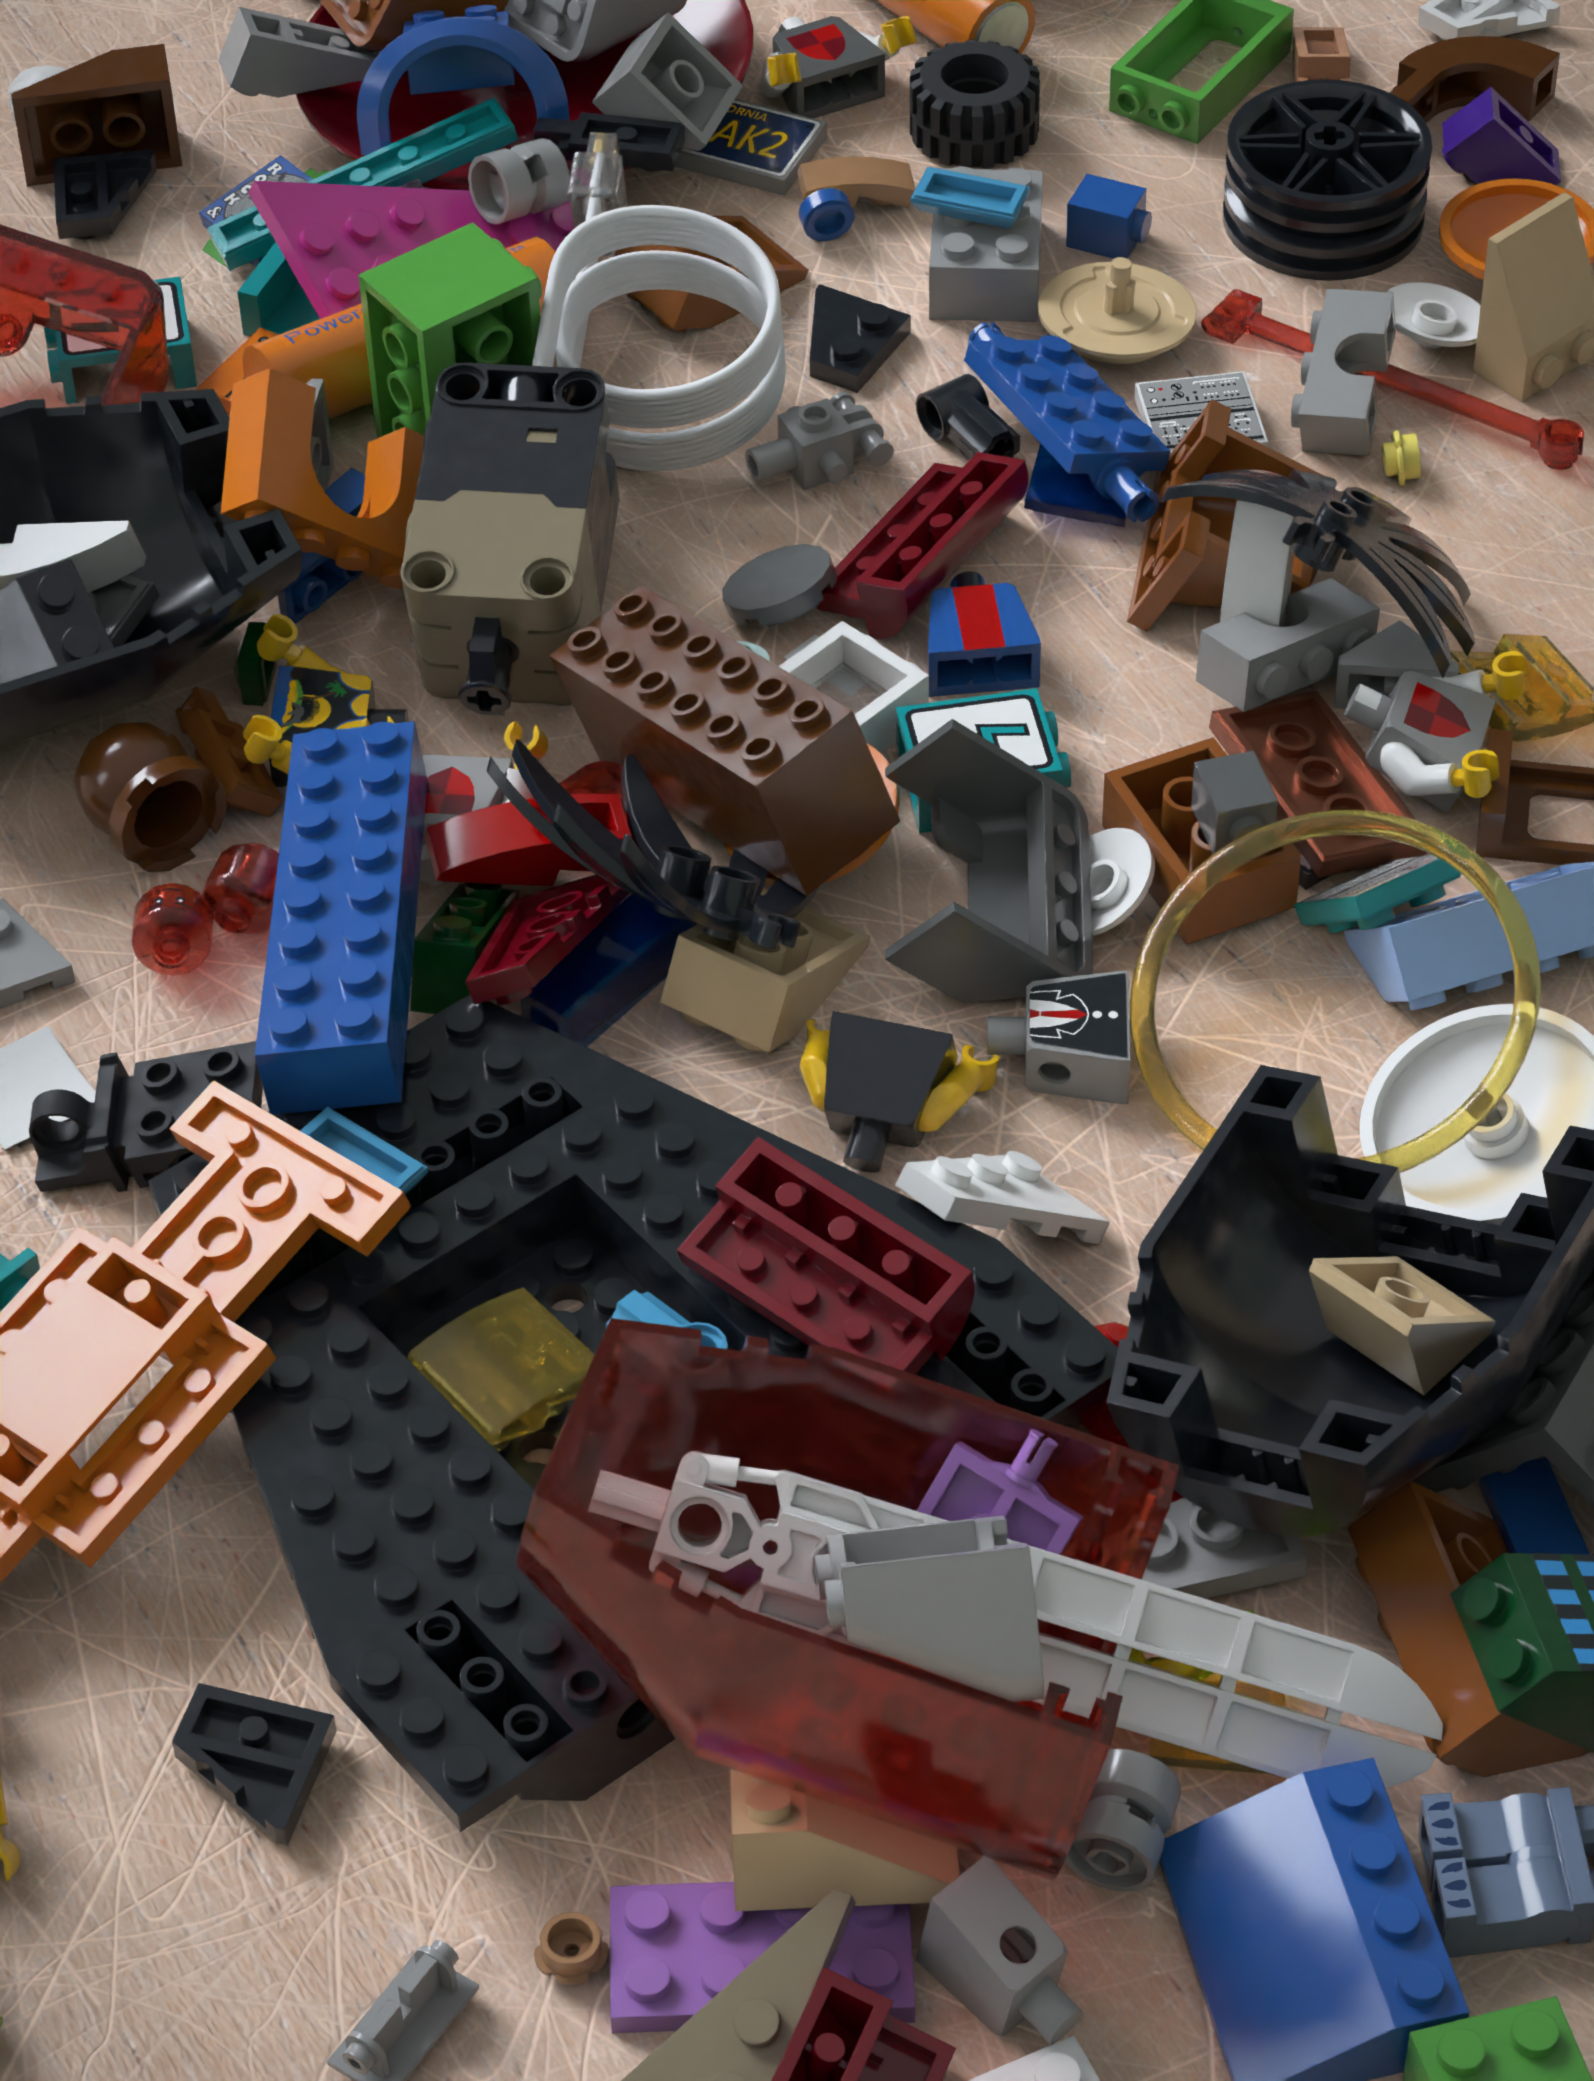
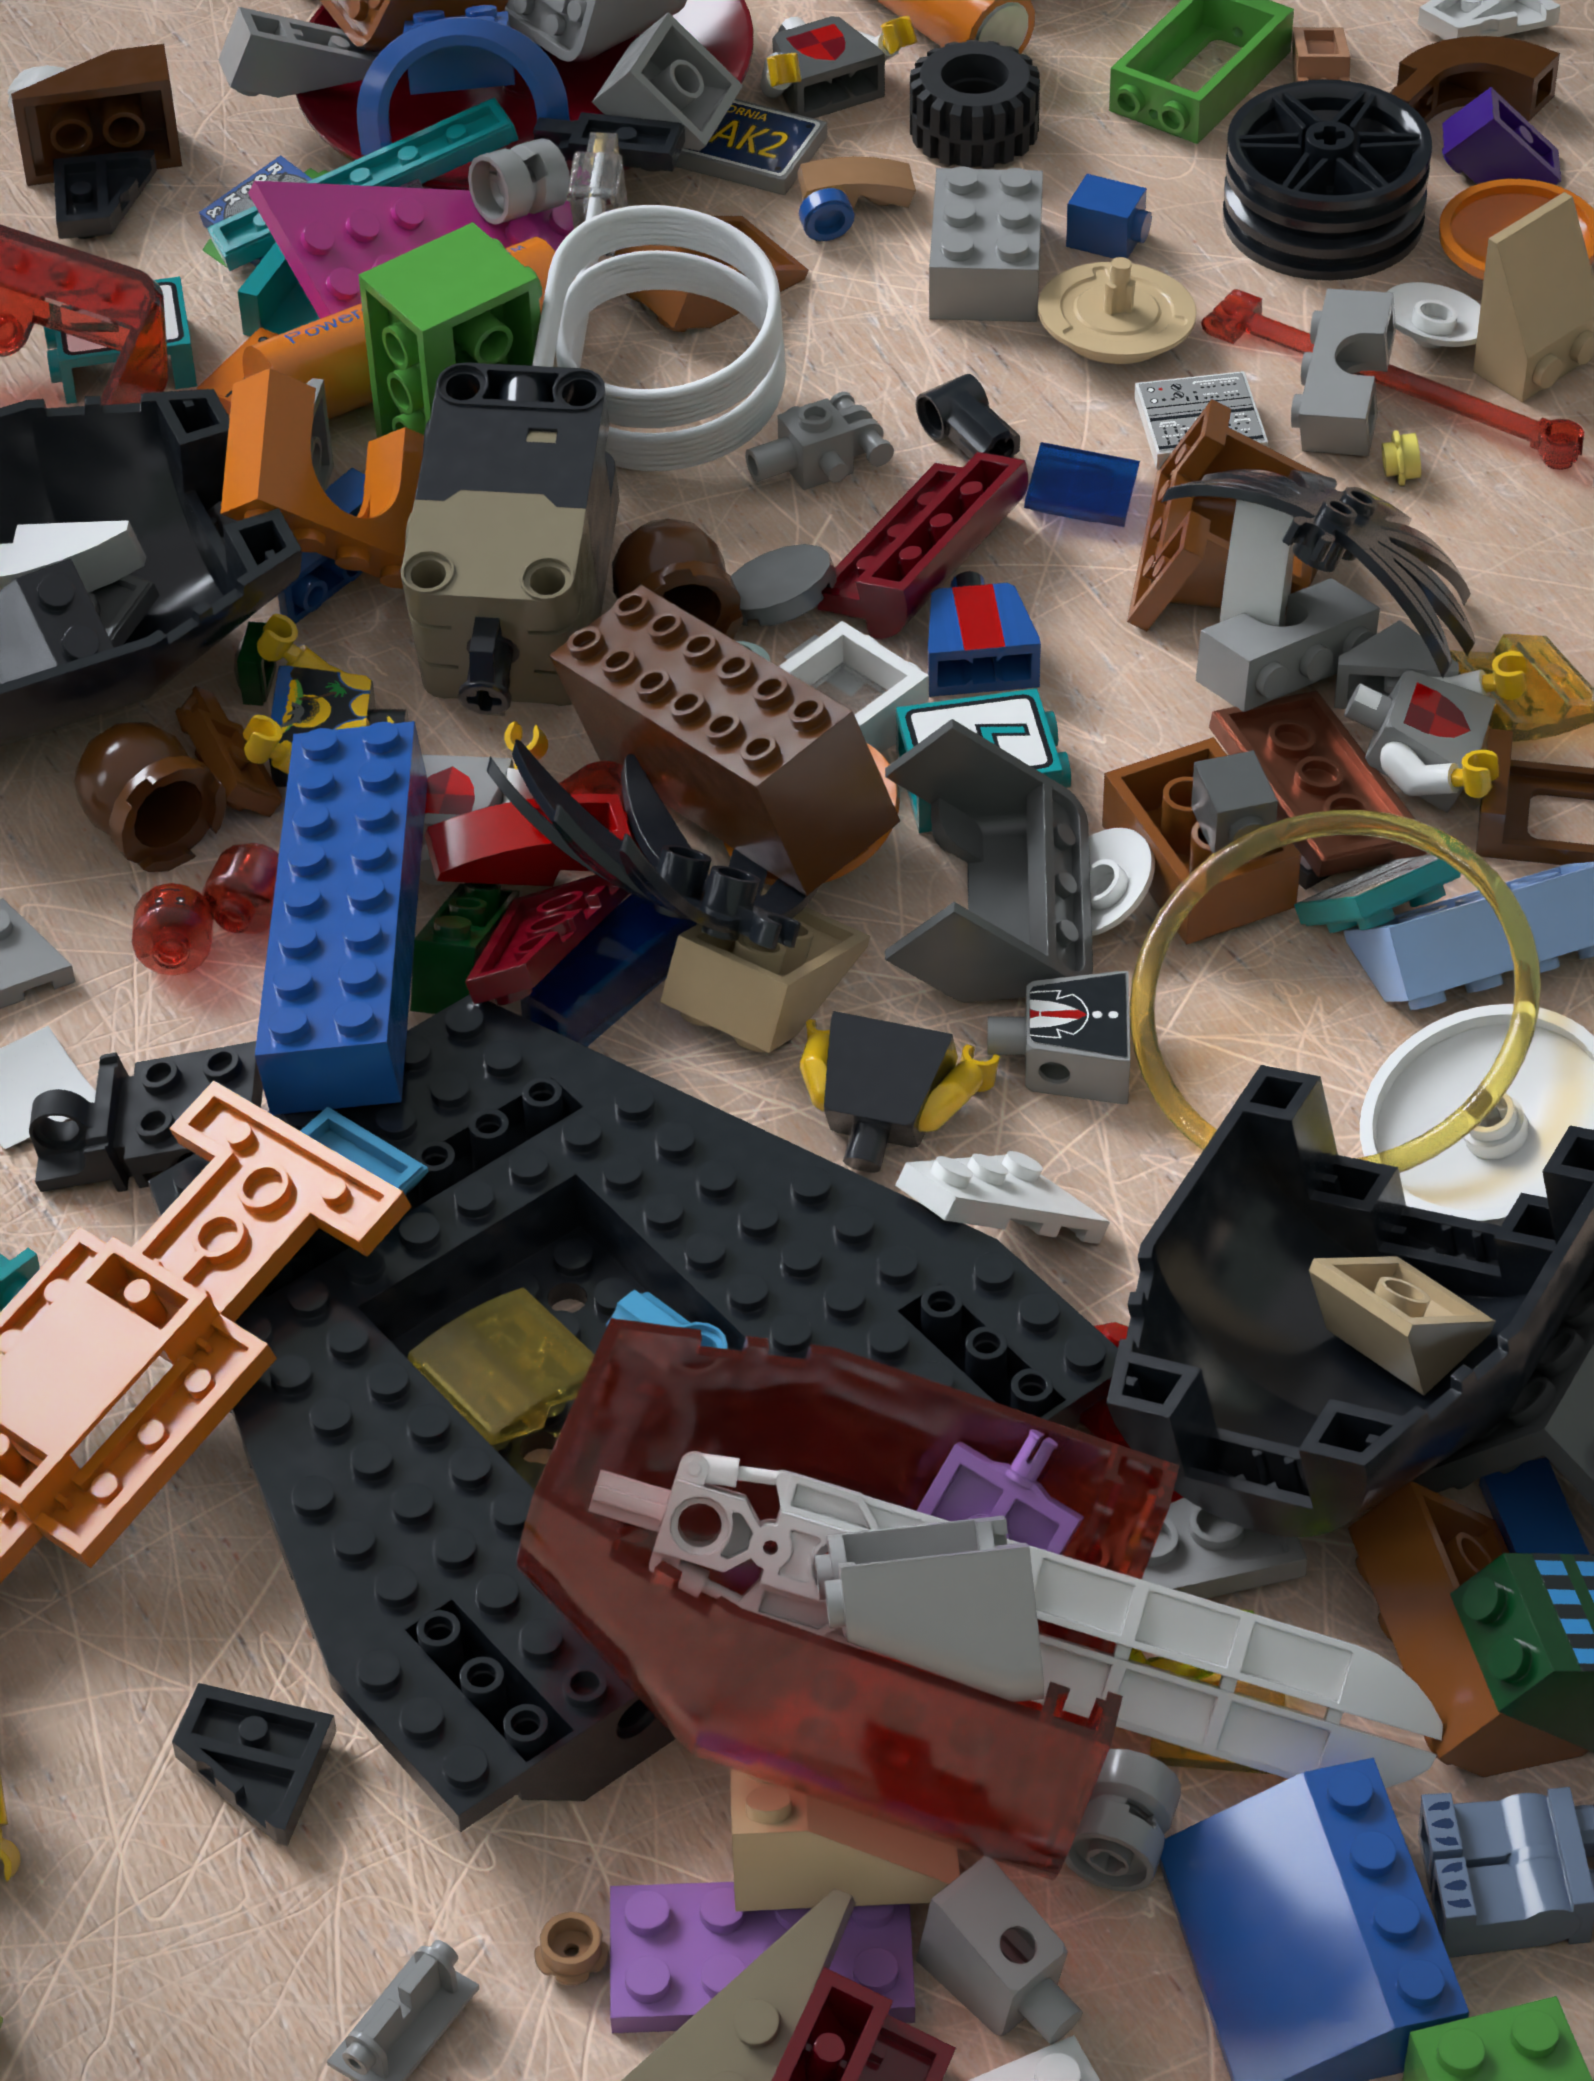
(683, 568): none -> reddish brown tile
(828, 1264): dark red brick -> none
(852, 337): black wing -> none
(969, 197): dark azure tile -> none
(1071, 414): blue plate -> none

